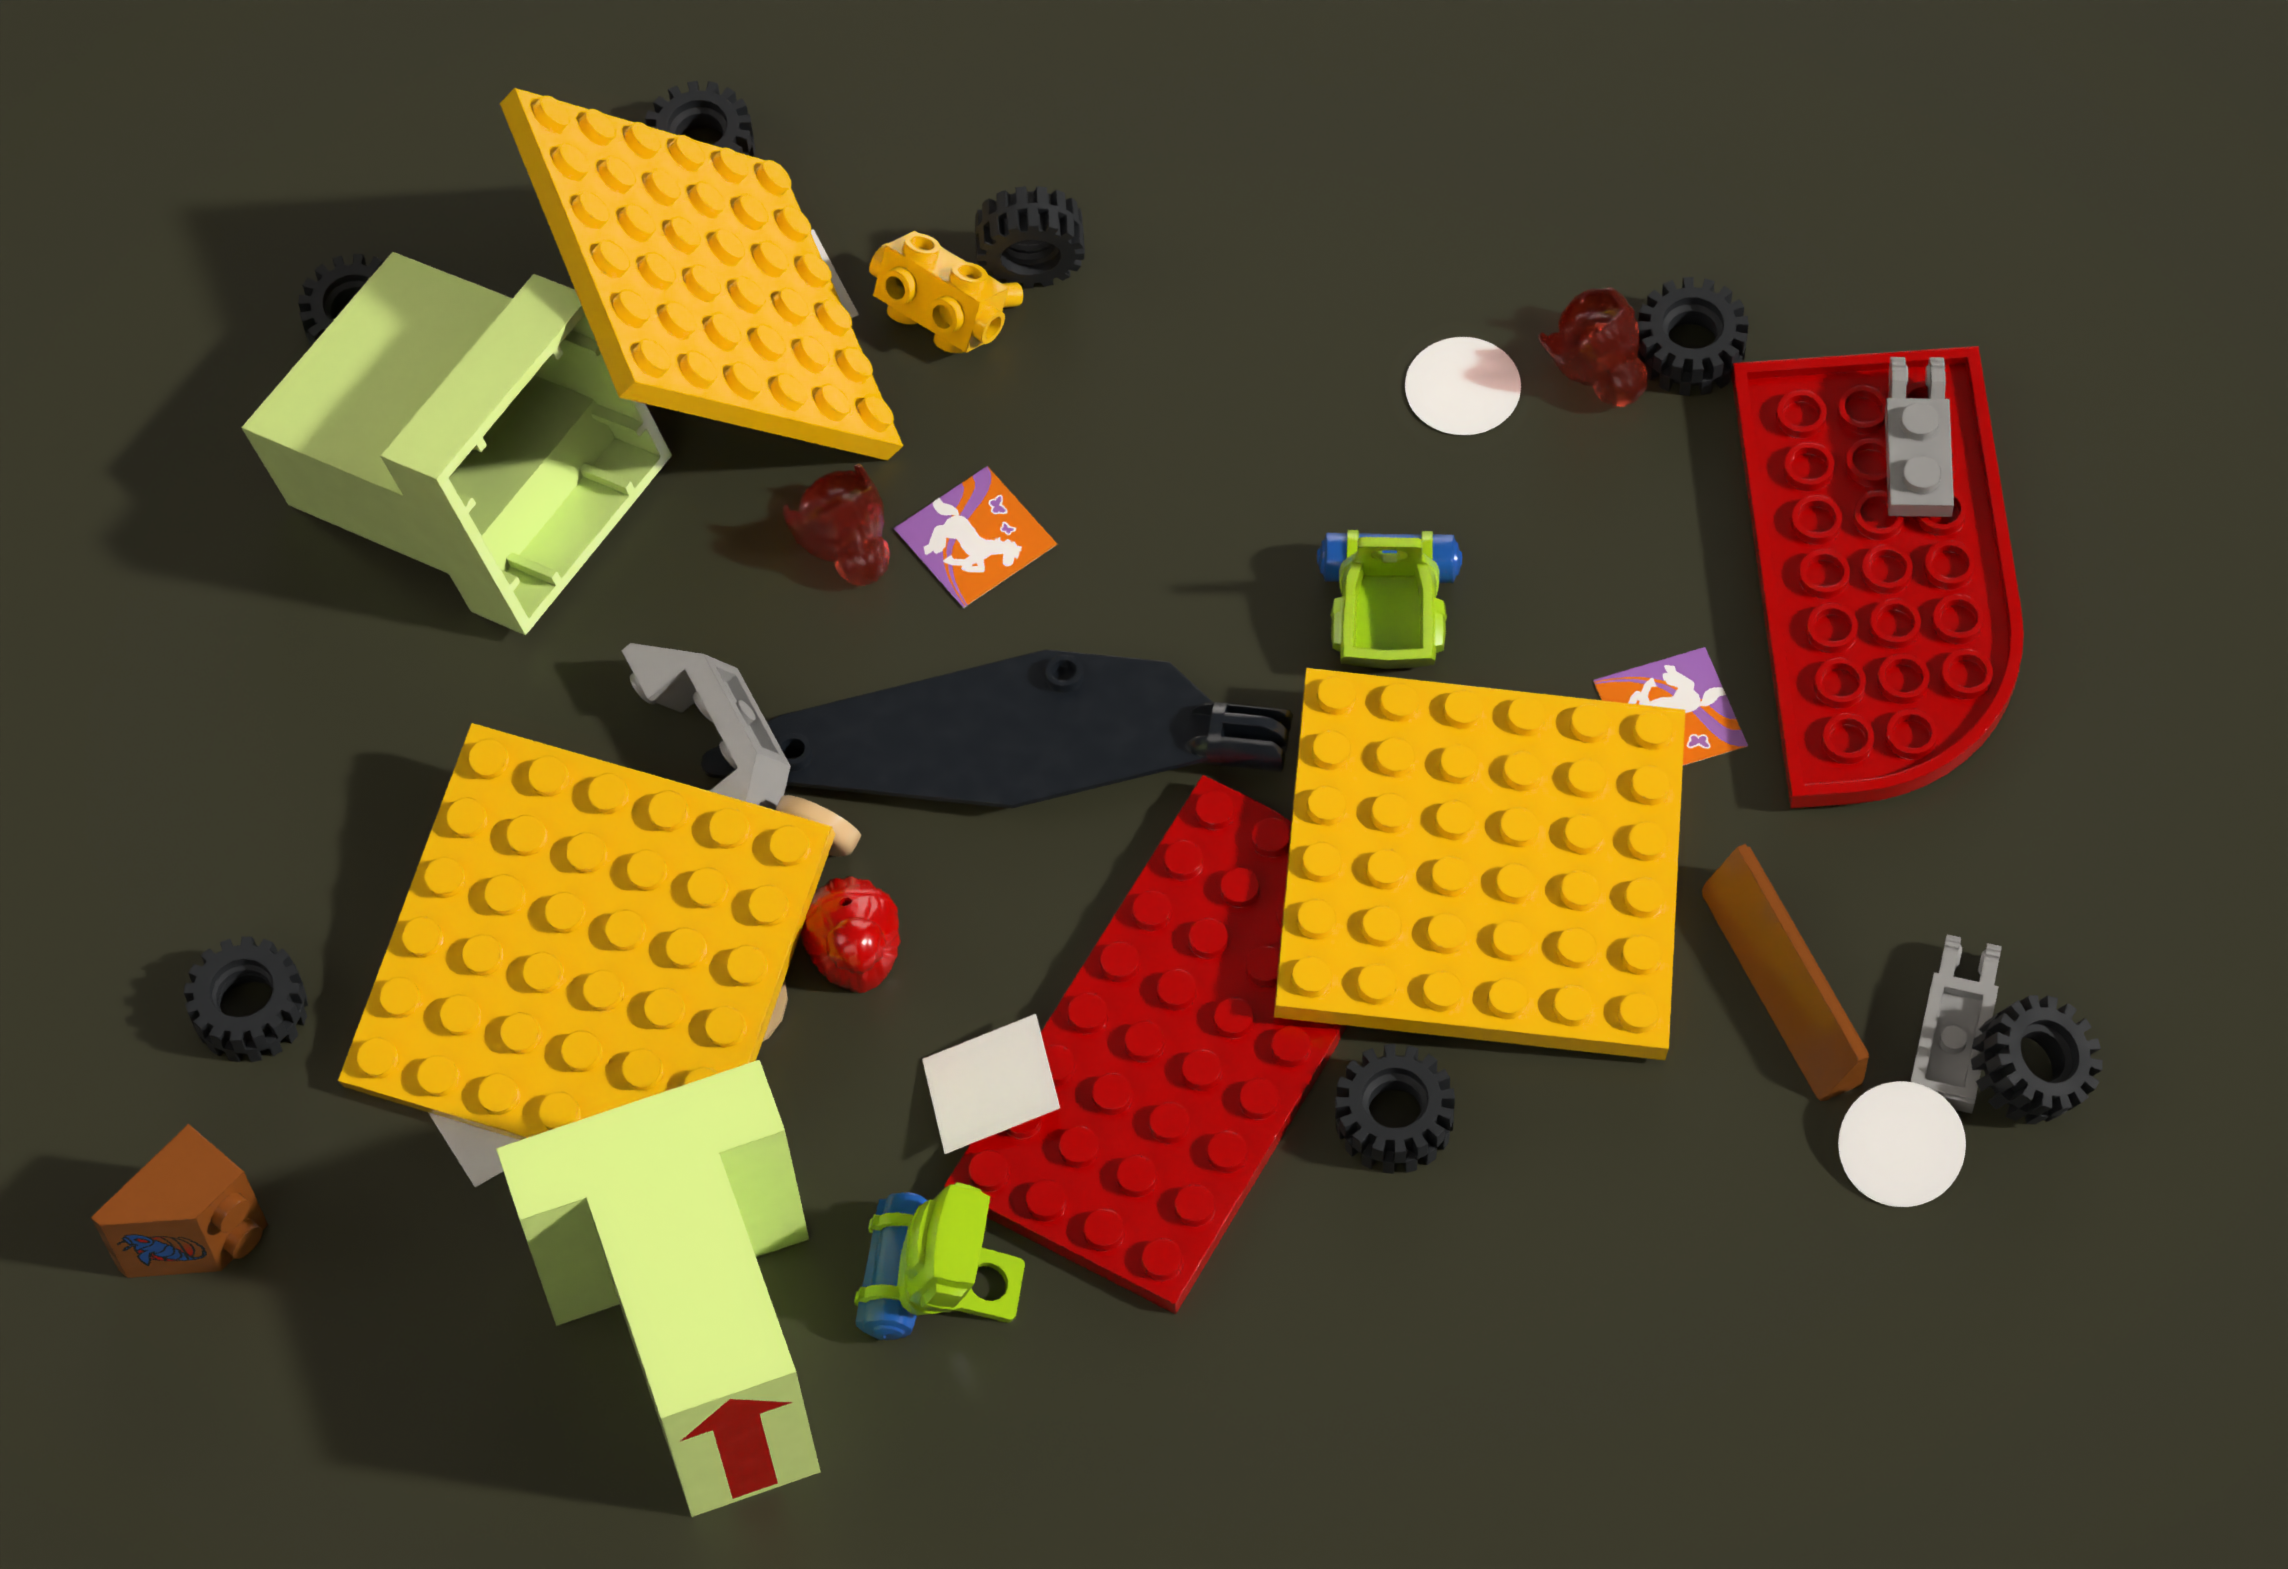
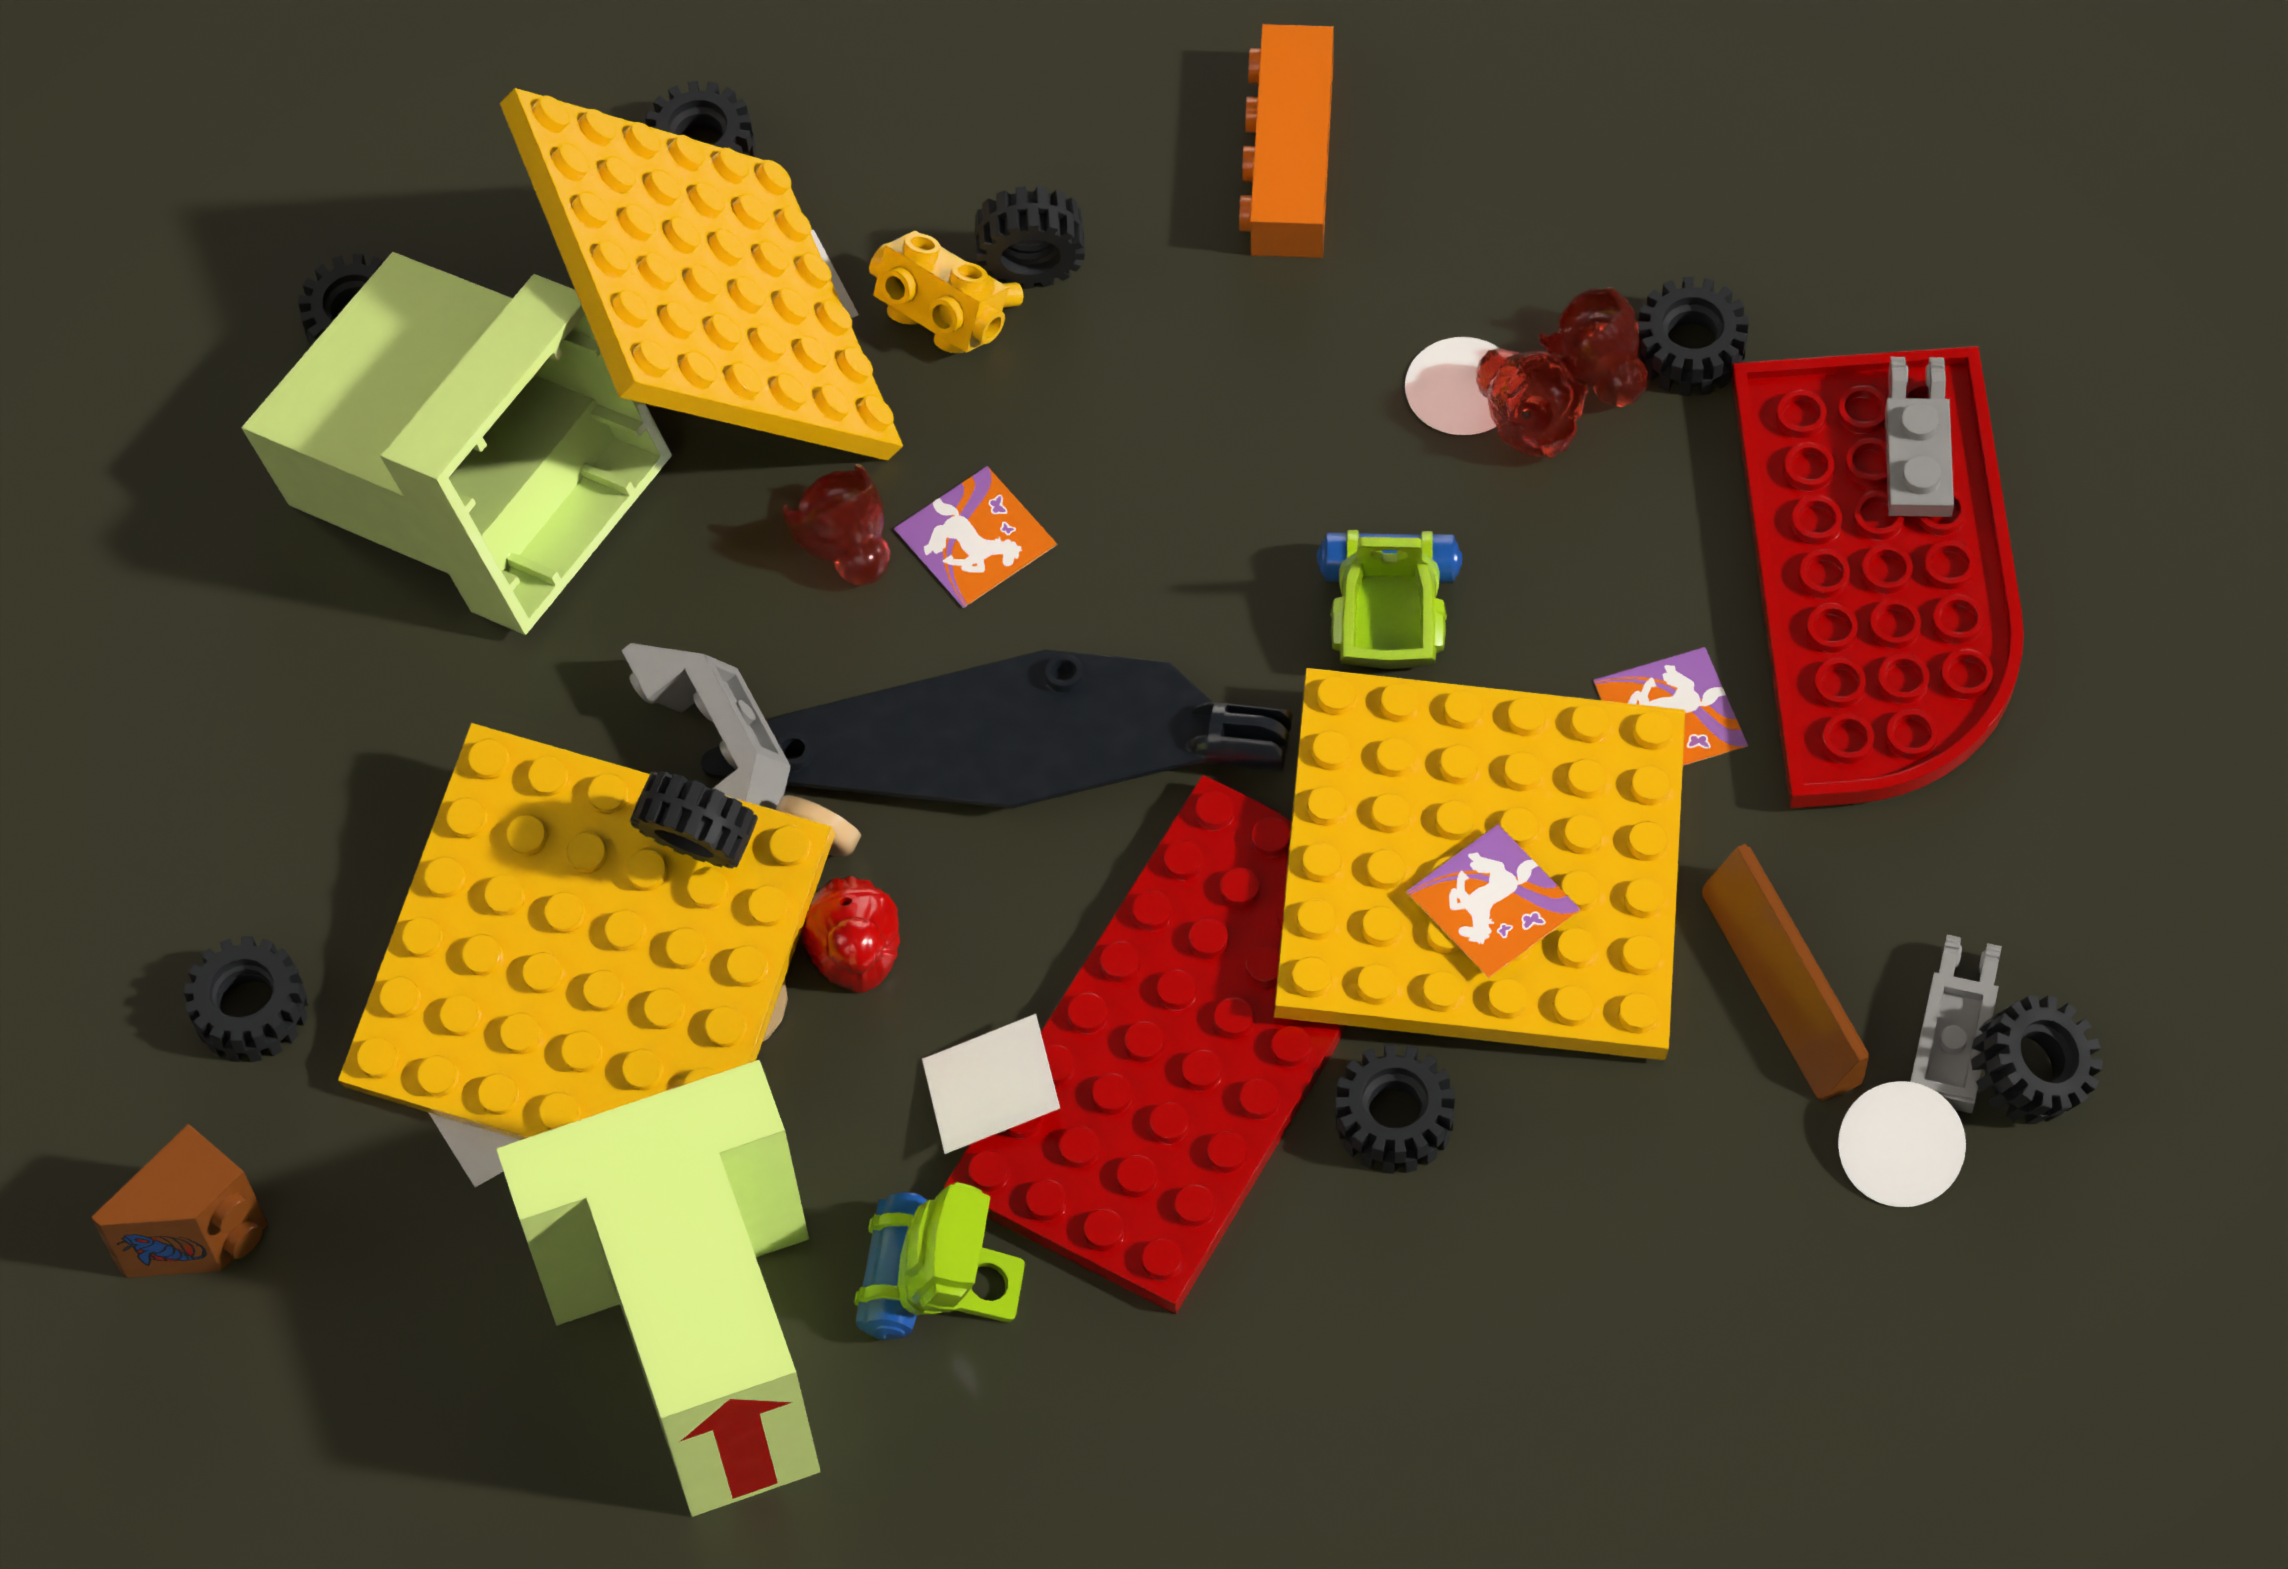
(693, 819): none -> black tyre
(1290, 141): none -> orange brick
(1493, 900): none -> sticker
(1538, 386): none -> clear red piece

